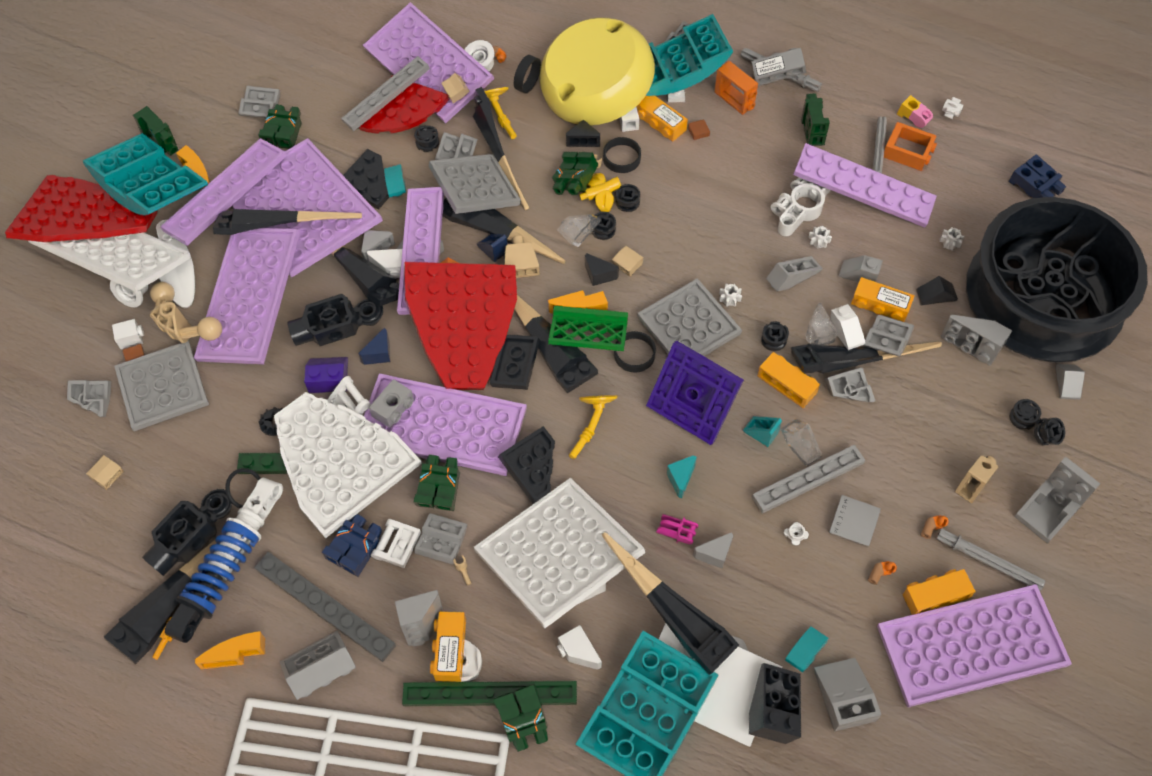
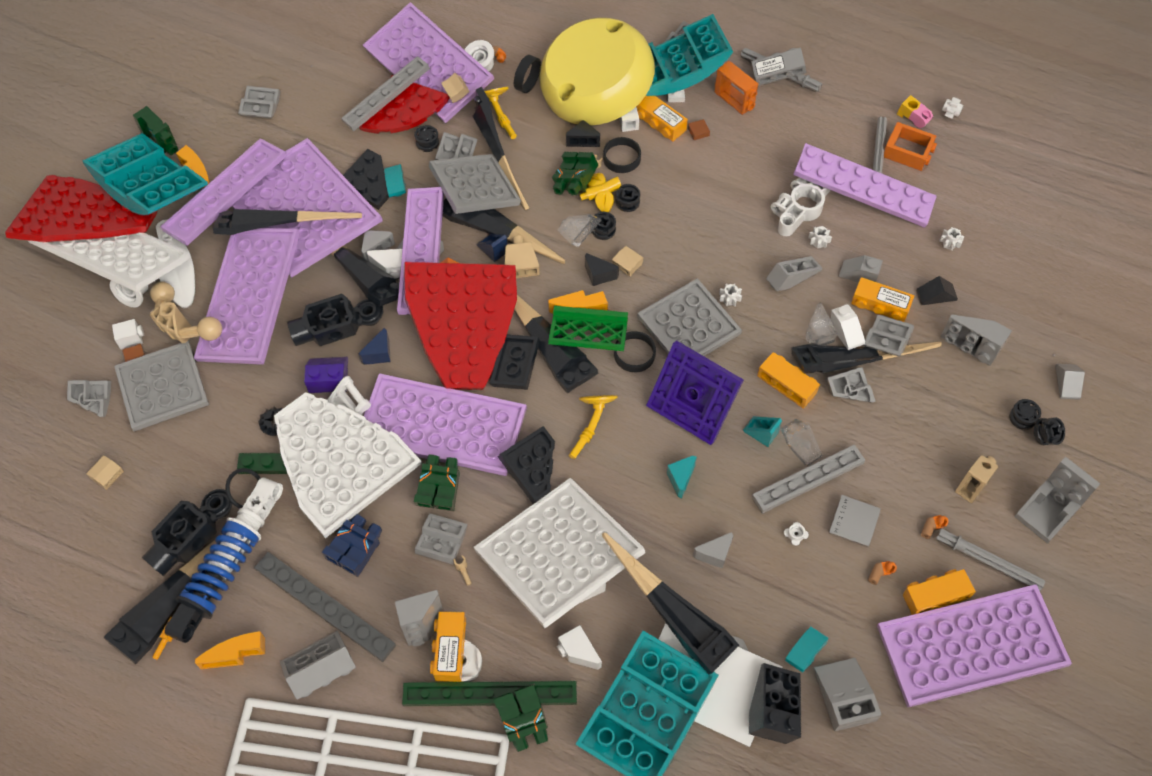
(281, 126): dark green hips -> none
(391, 394): light grey brick -> none
(401, 546): white plate -> none
(674, 527): dark pink arm -> none
(775, 336): black wheel -> none
(814, 123): dark green hips -> none
(1037, 178): dark blue hips -> none
(1054, 281): black wheel -> none

